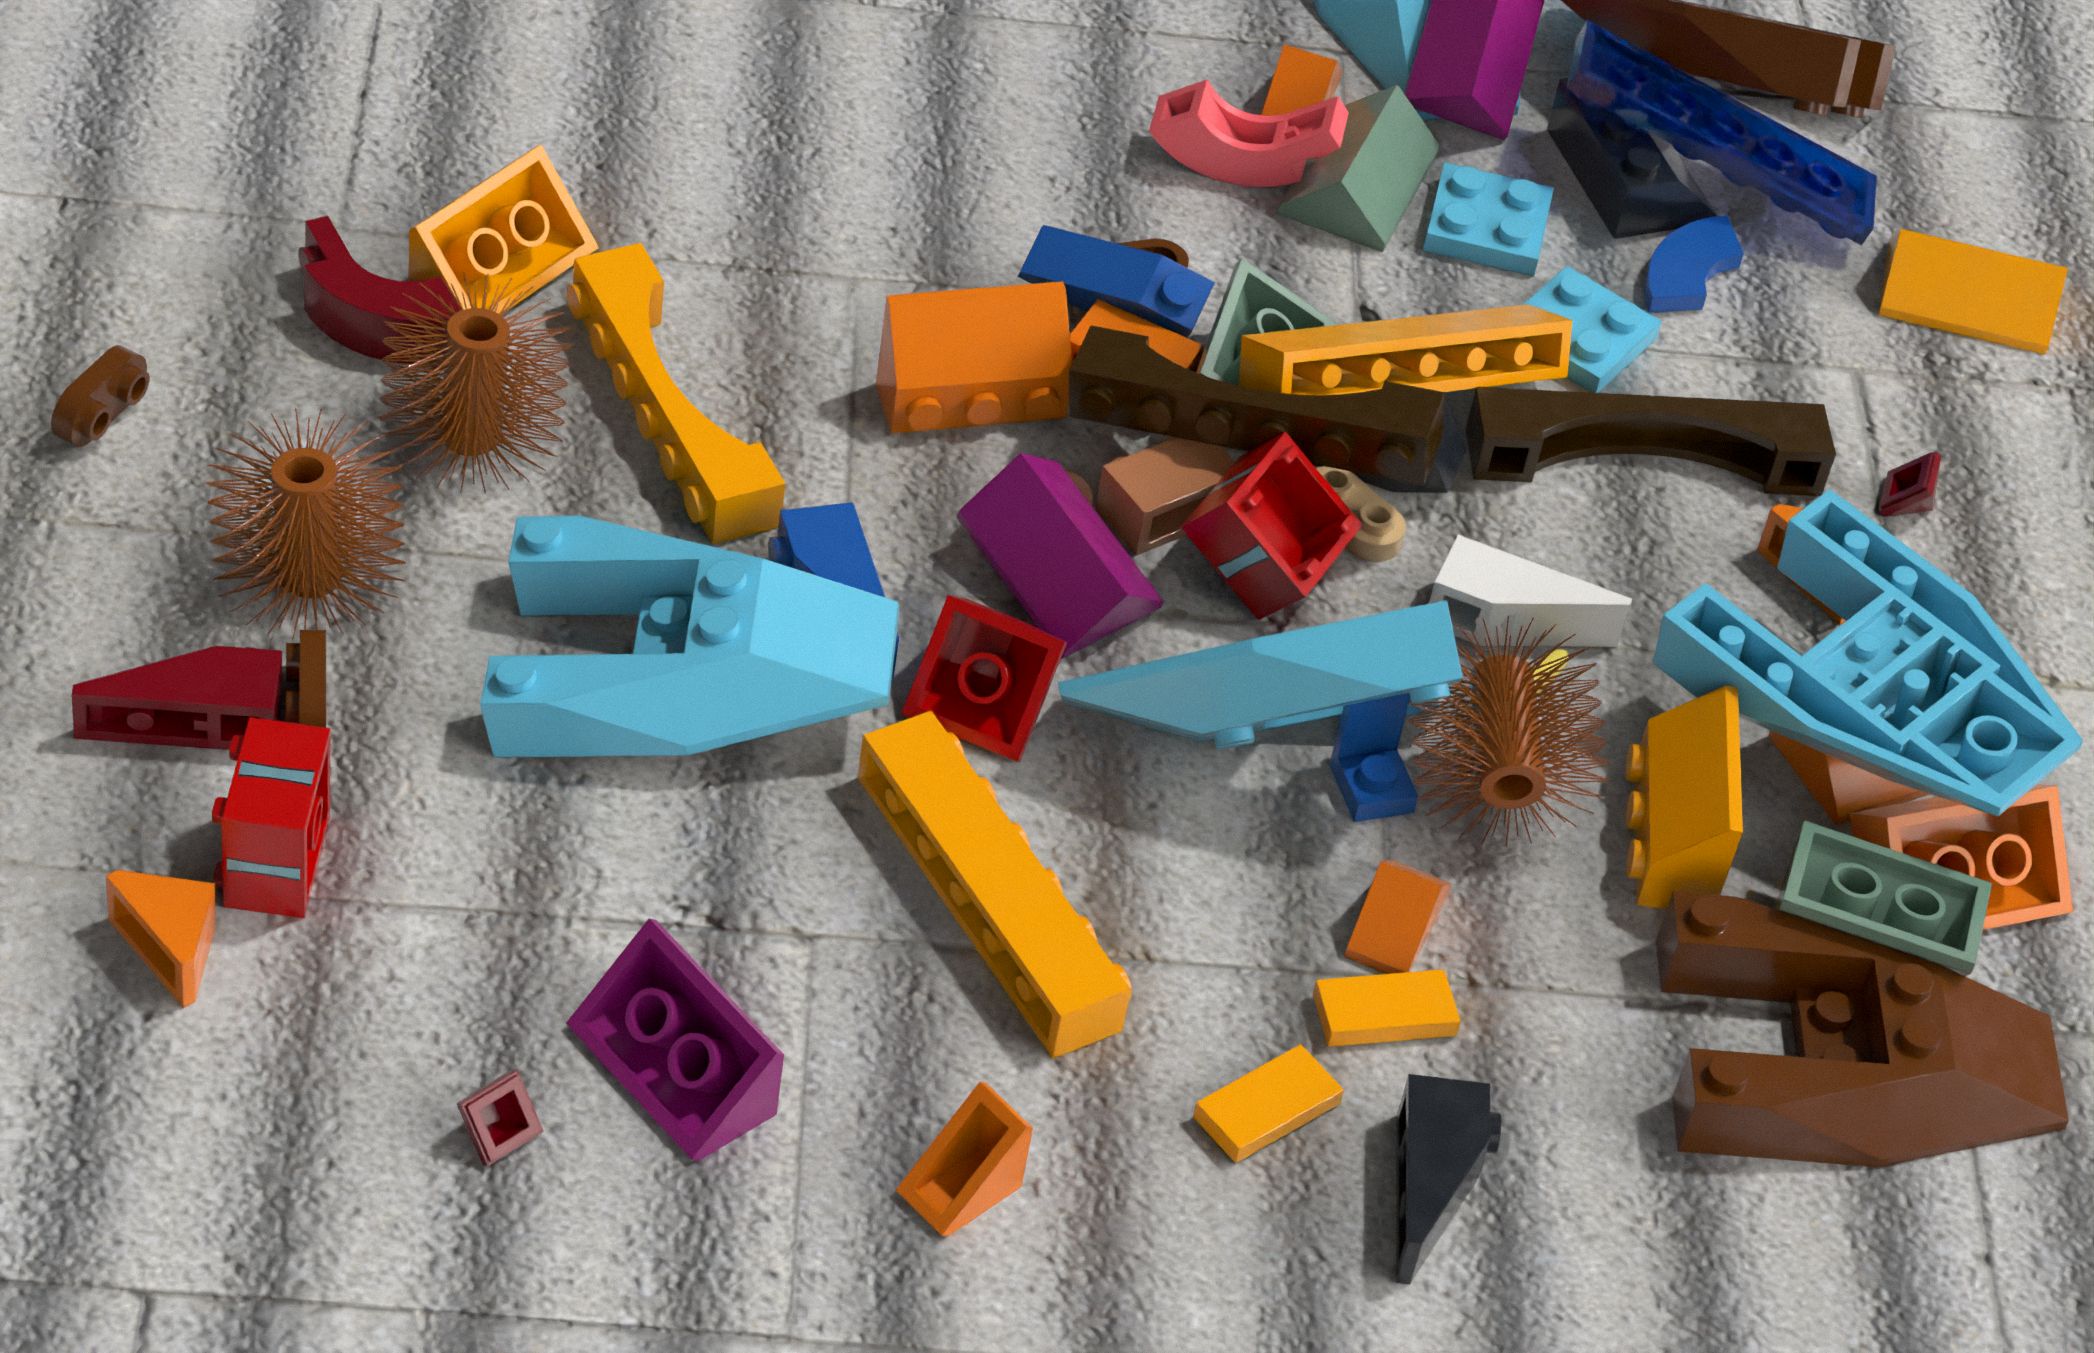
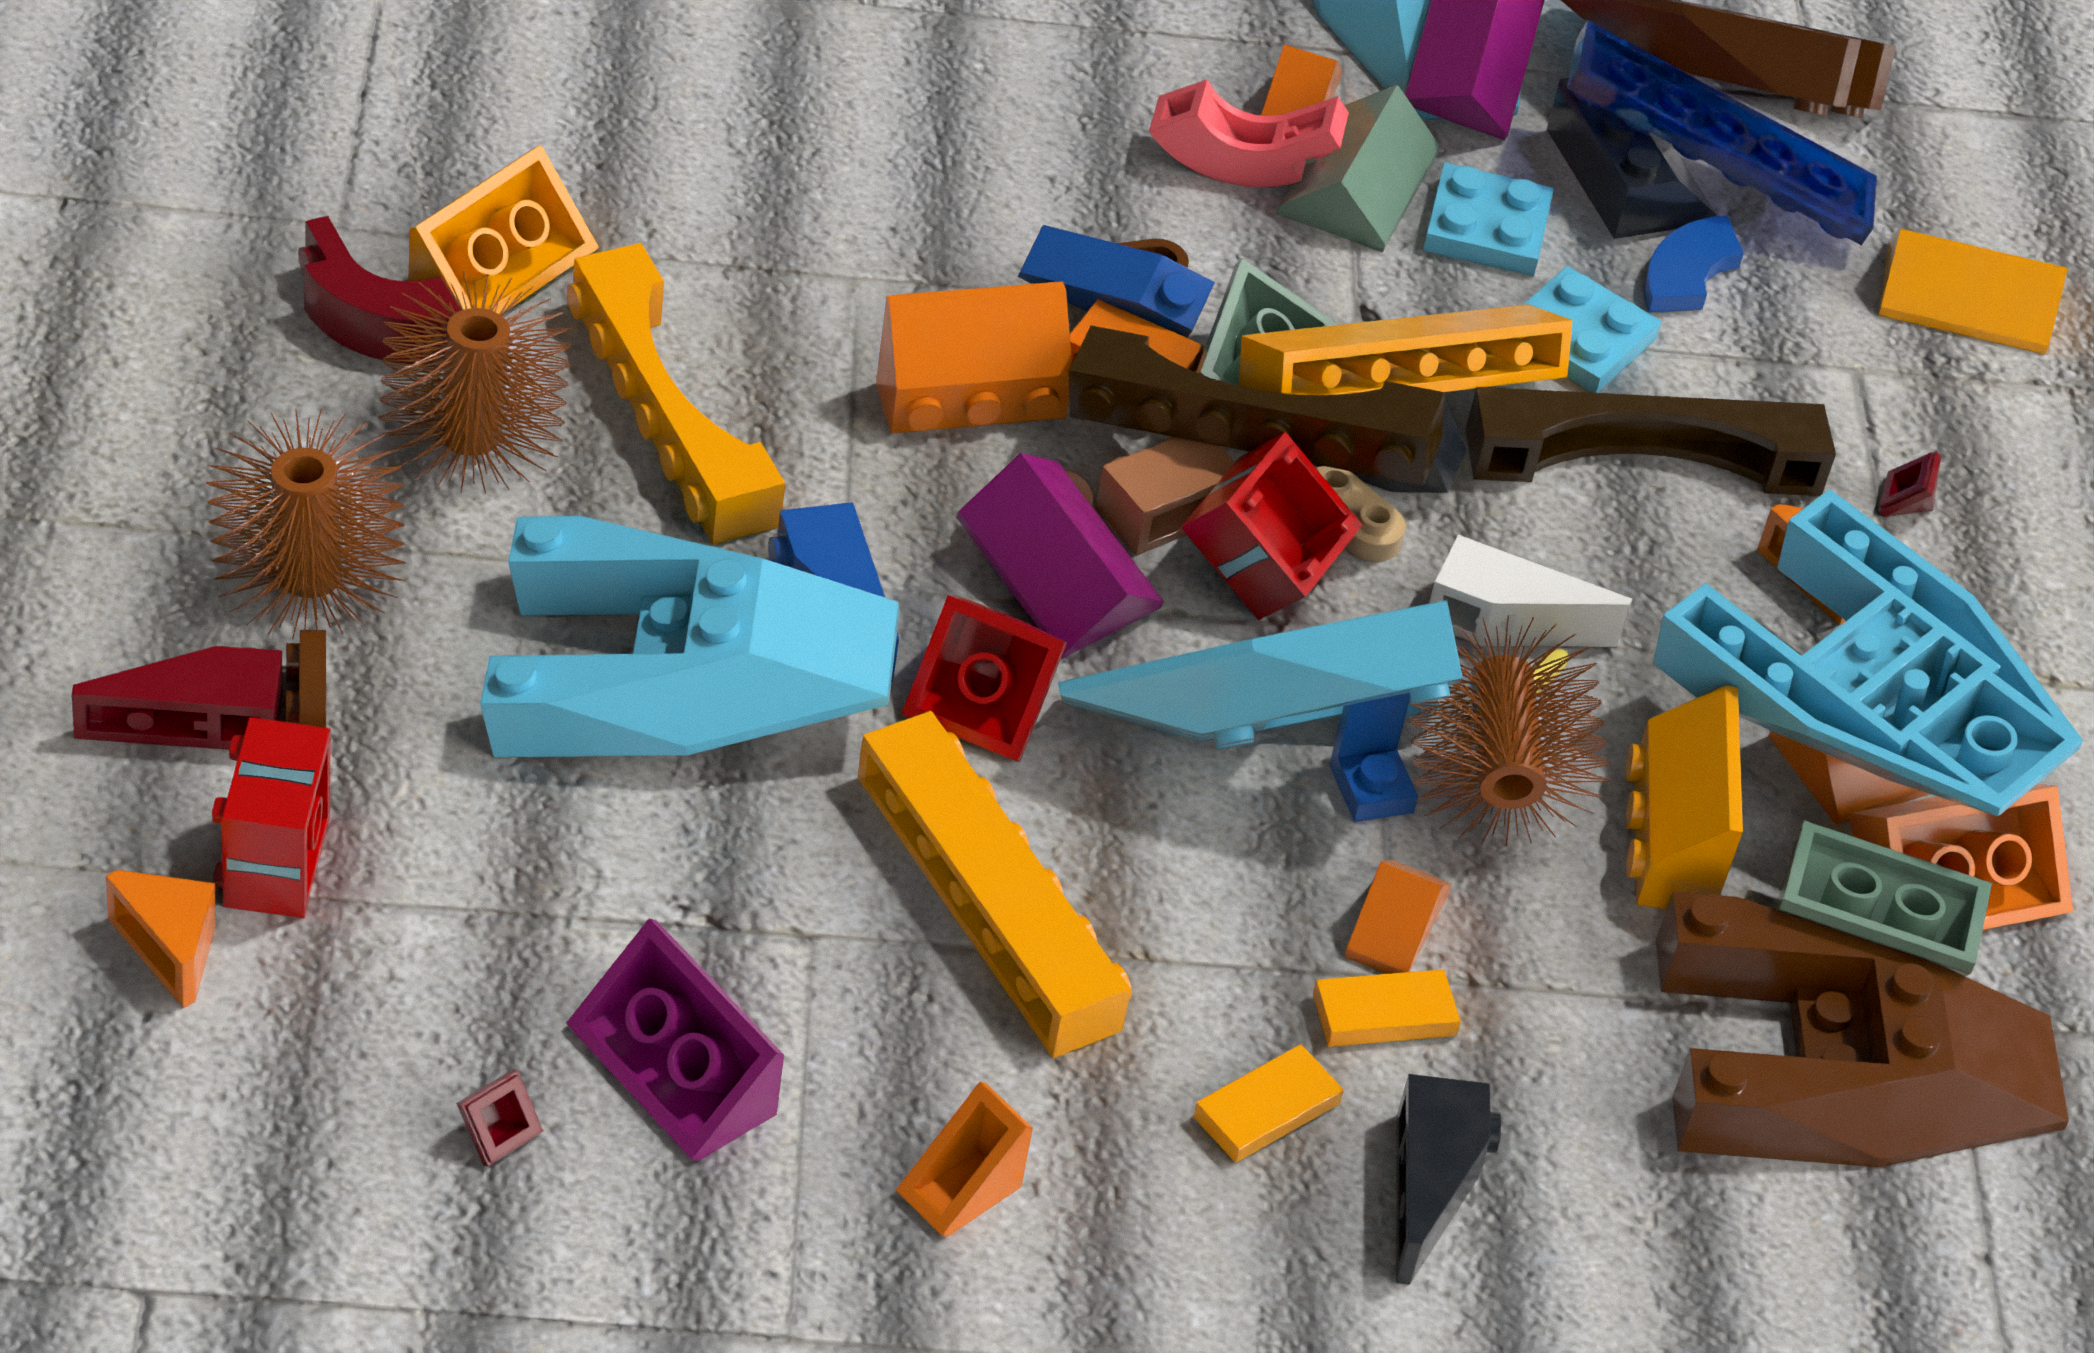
(100, 396): reddish brown plate -> none

